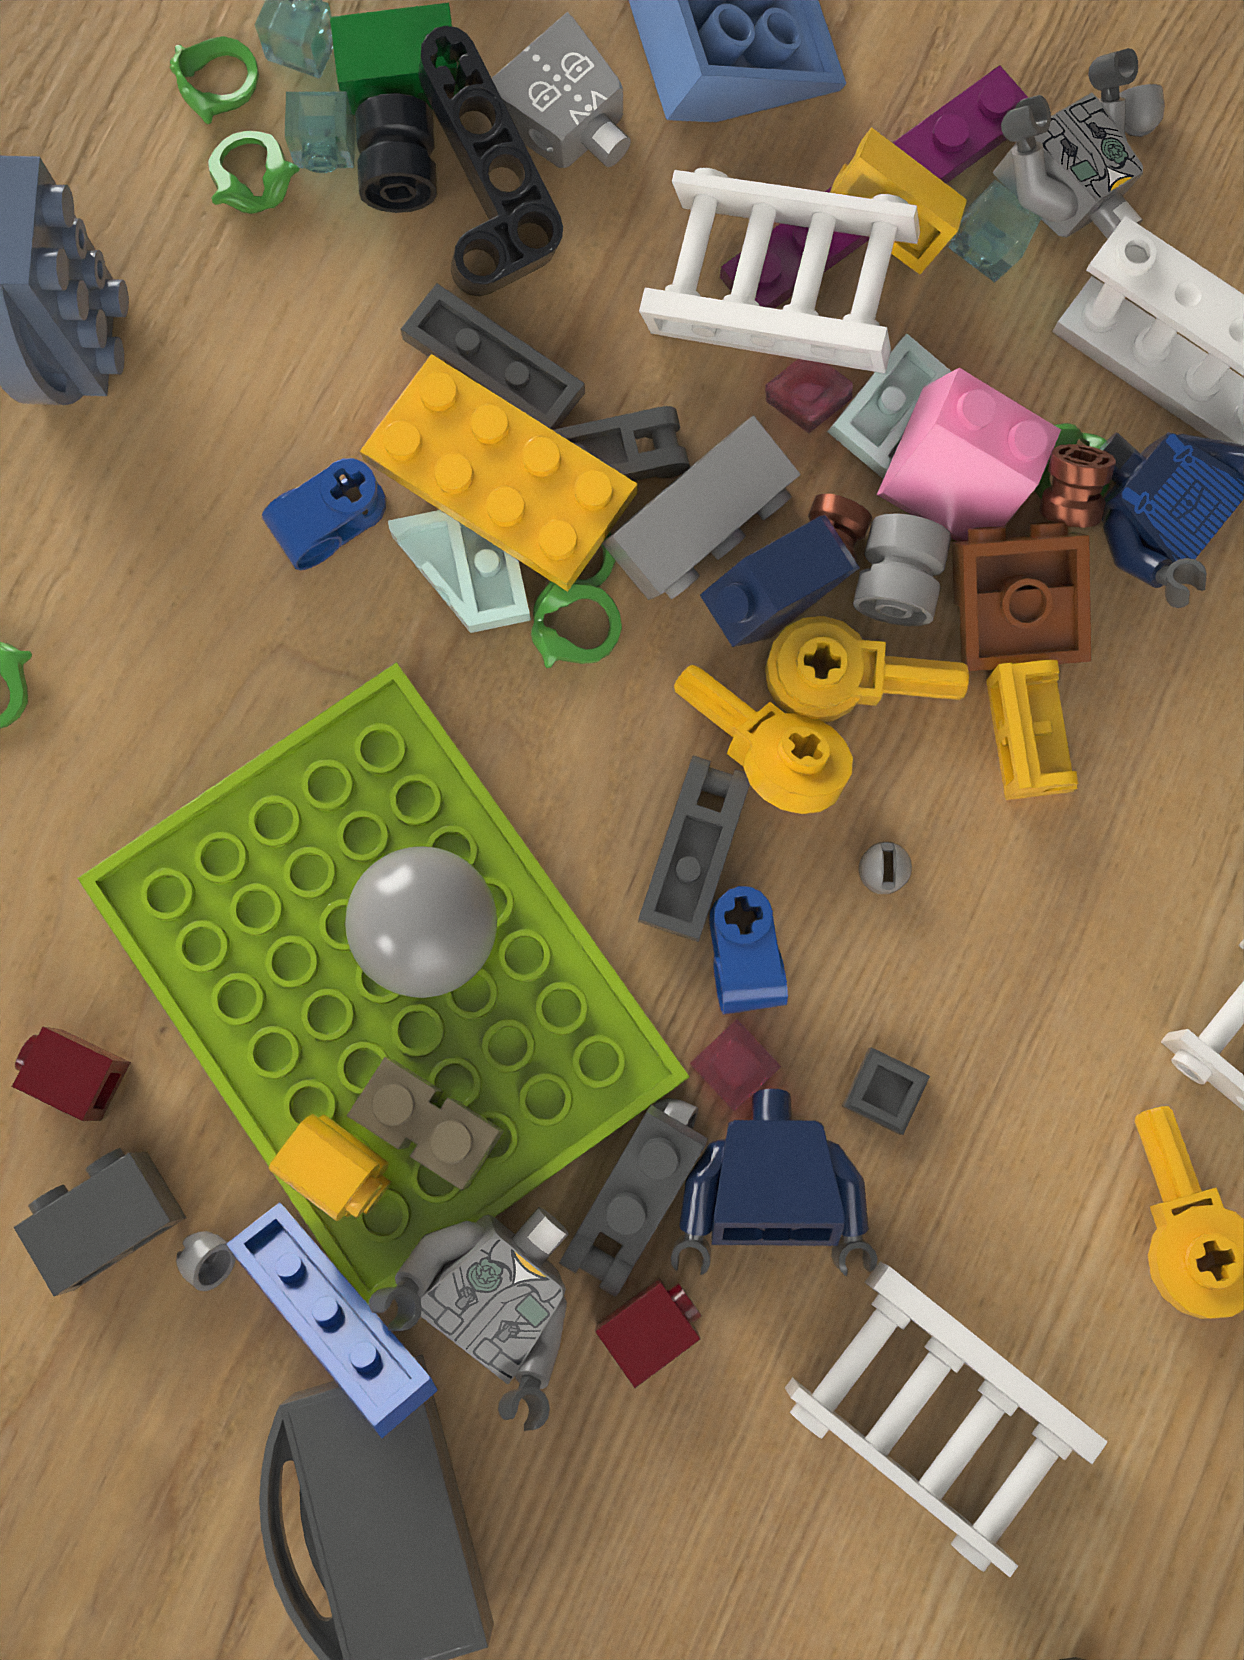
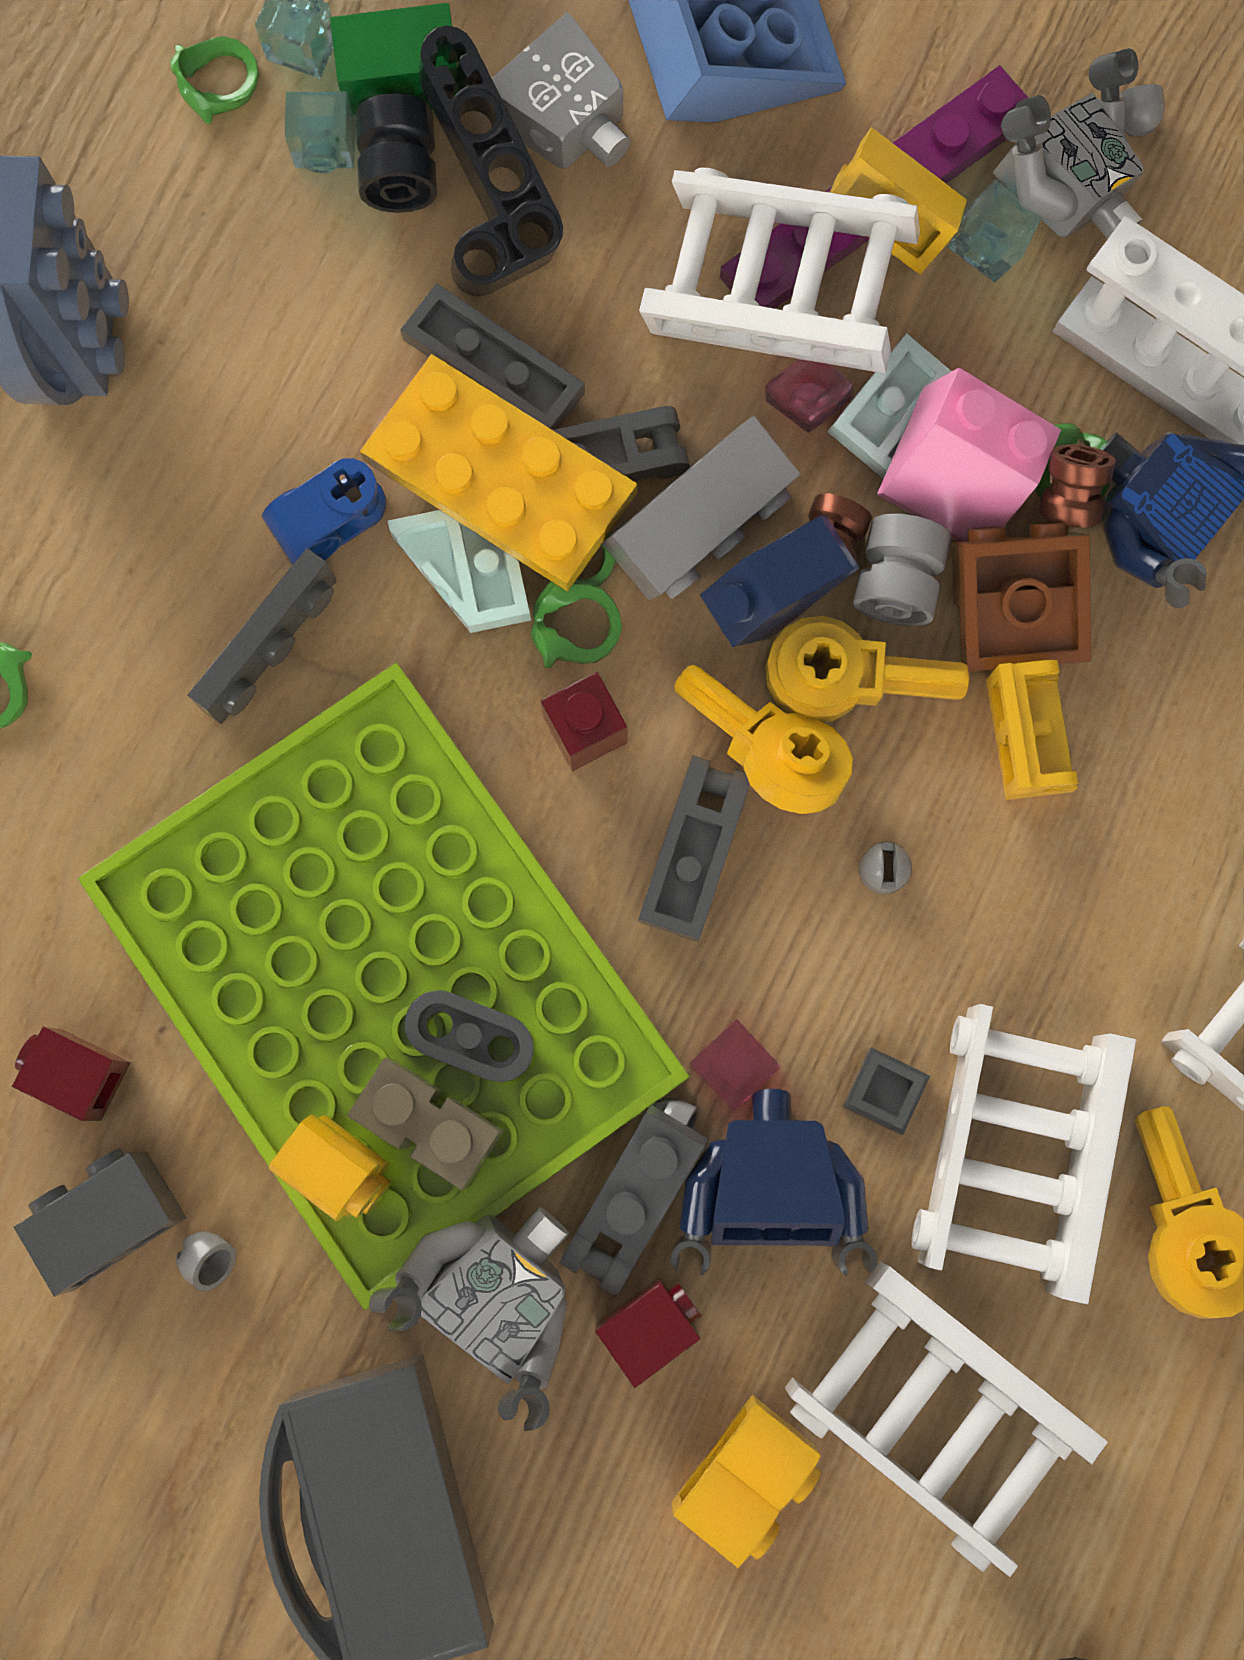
(238, 195): bright green piece -> none
(264, 637): none -> dark grey plate
(332, 1320): plate -> none
(421, 922): light grey piece -> none
(470, 1036): none -> dark grey plate
(584, 721): none -> dark red brick
(747, 966): blue piece -> none
(747, 1482): none -> yellow brick
(1089, 1132): none -> white fence

